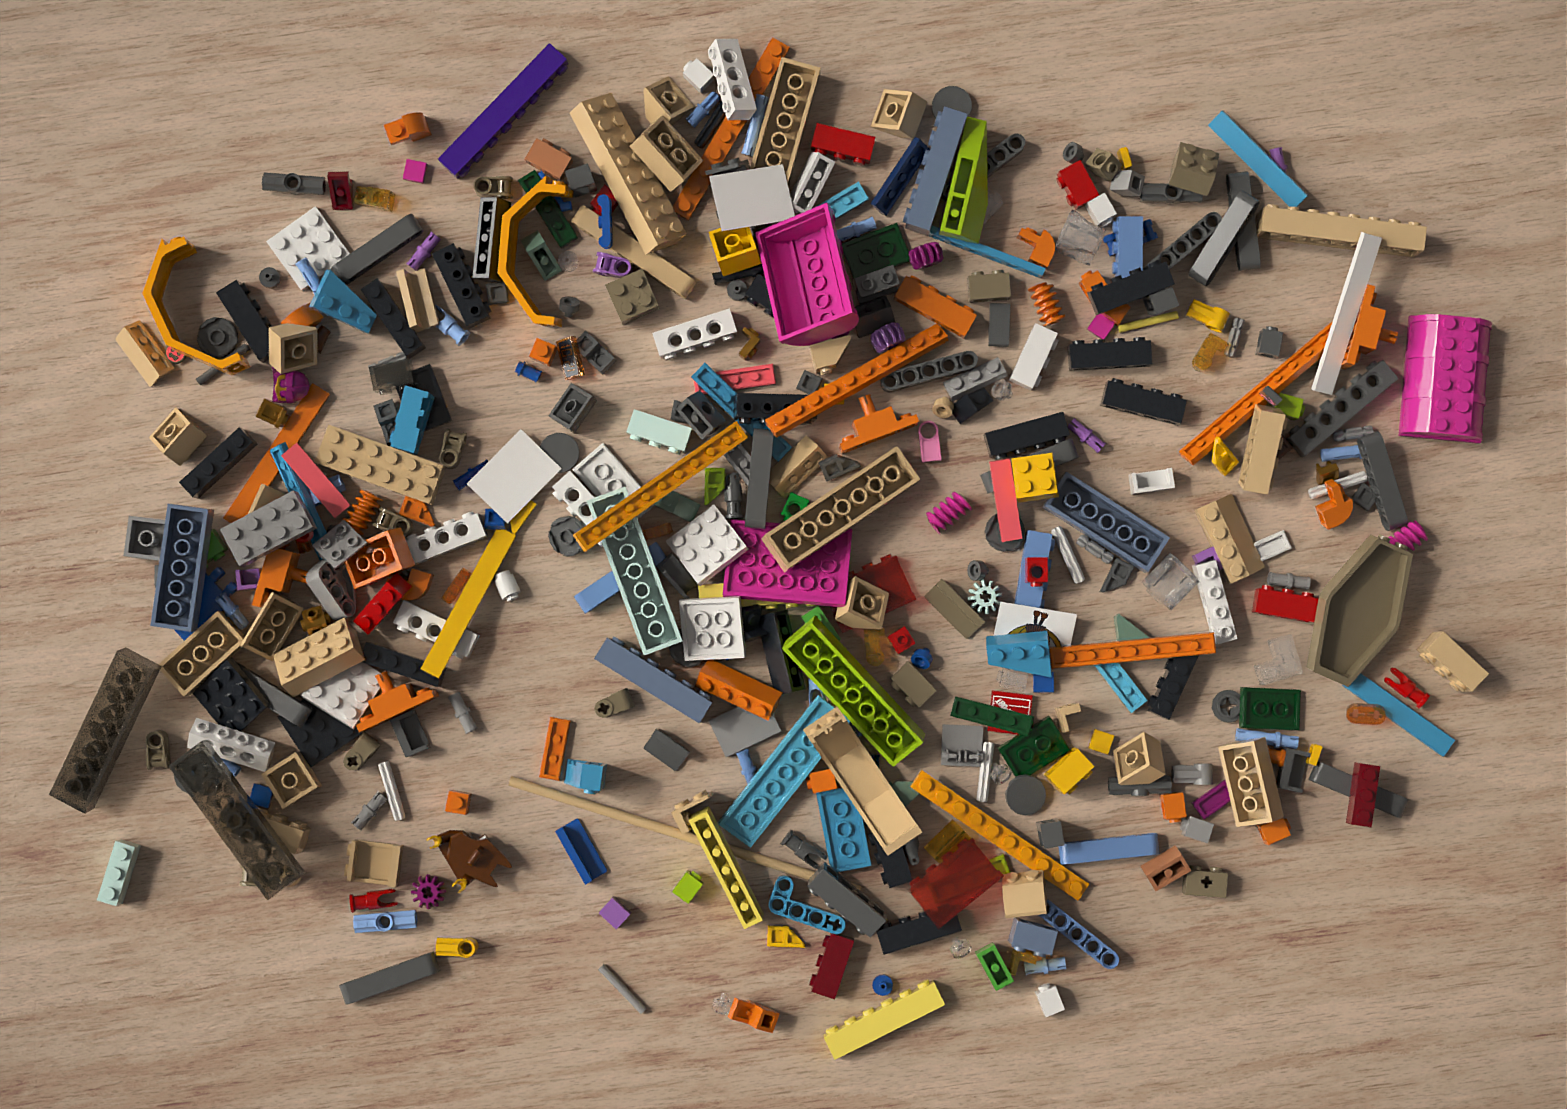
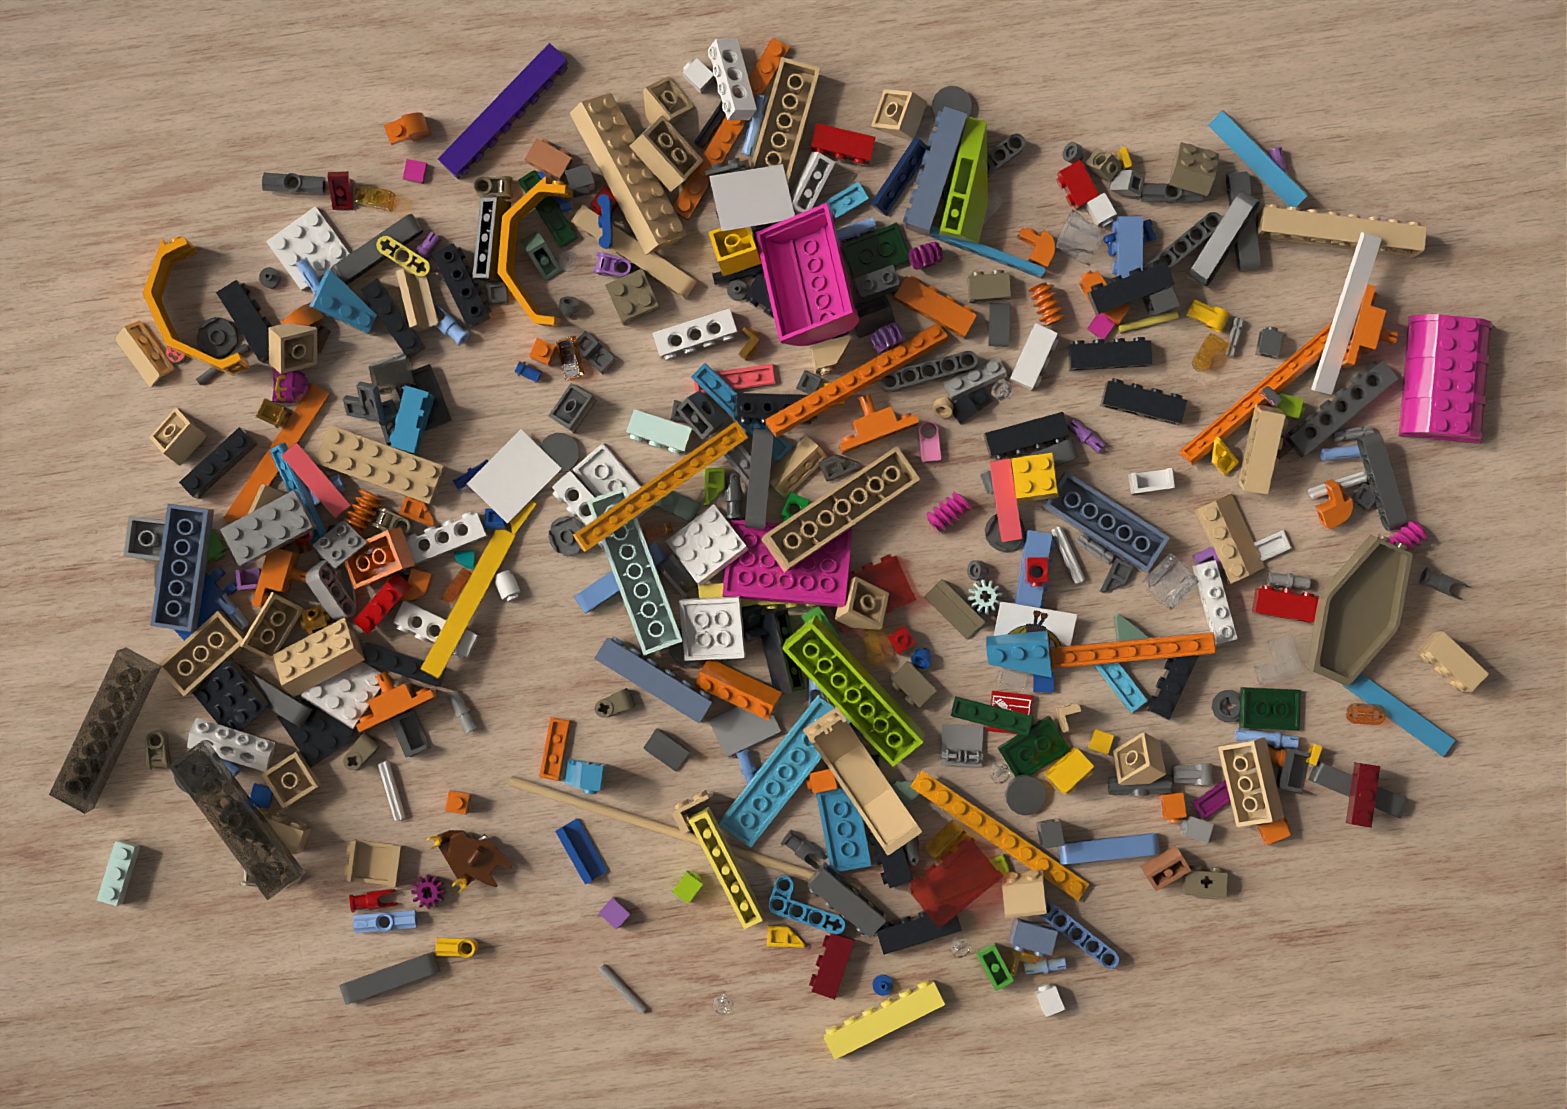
(367, 405): none -> dark grey tile
(369, 810): light grey pin -> none
(404, 264): none -> light yellow beam
(453, 447): dark tan piece -> none
(466, 558): none -> teal tile
(703, 109): medium blue axle -> none
(754, 1014): orange brick -> none
(985, 771): white axle -> none
(1326, 473): pearl gold tile -> none
(1407, 688): red piece -> none
(1440, 582): none -> dark grey piece

